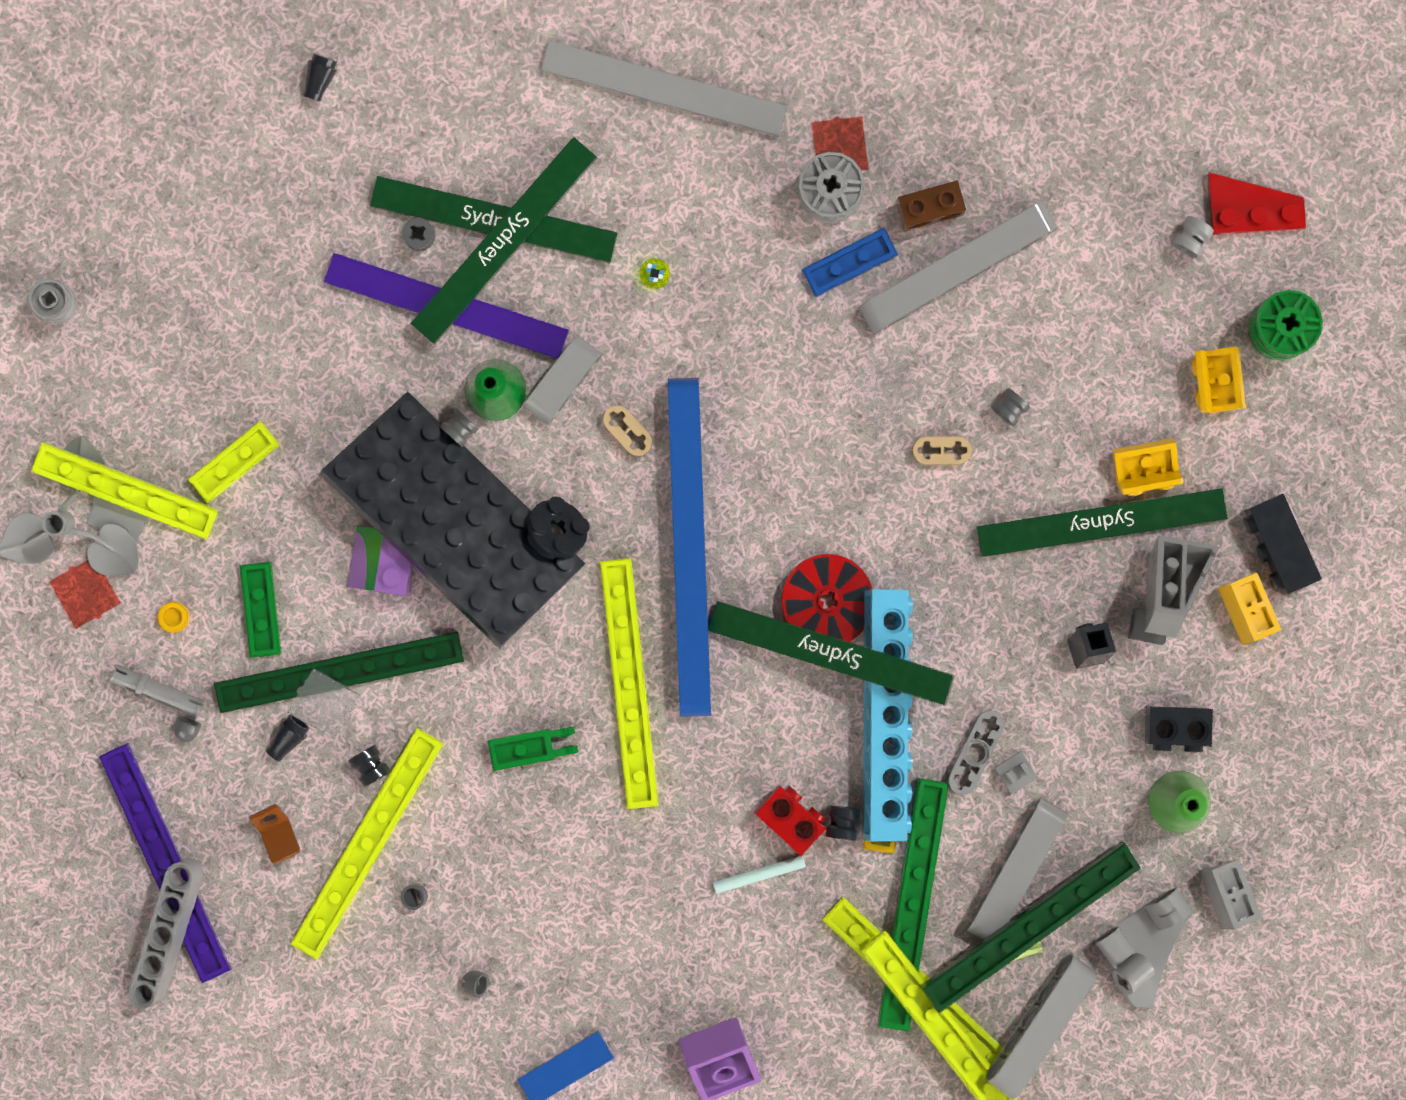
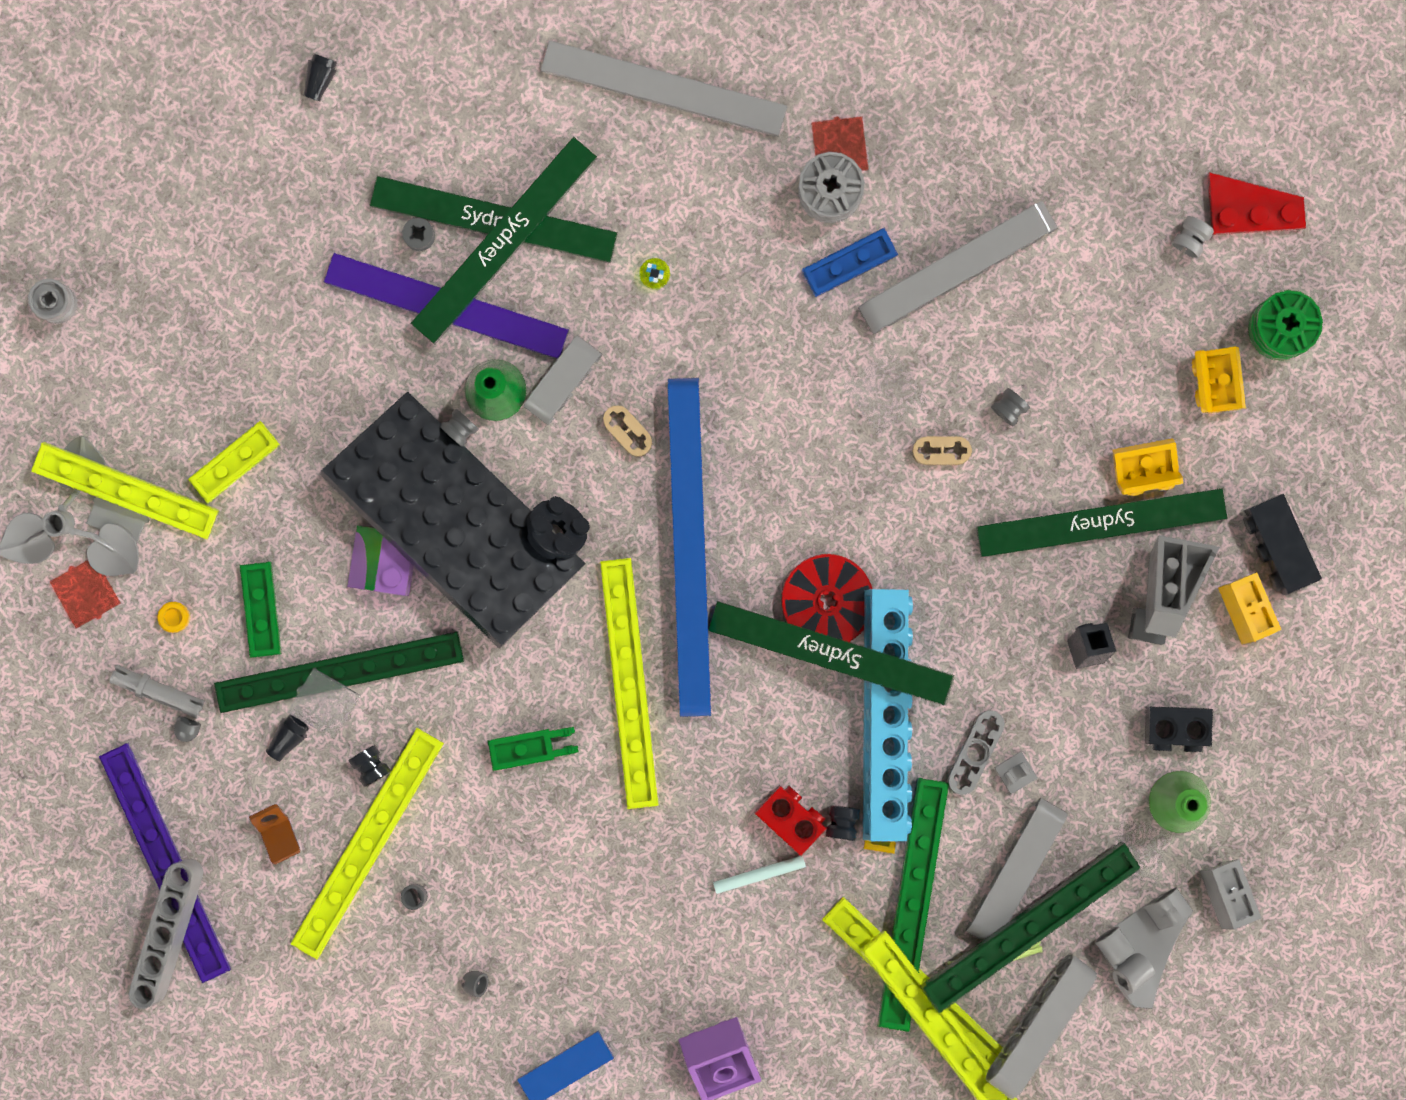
(930, 206): reddish brown brick -> none

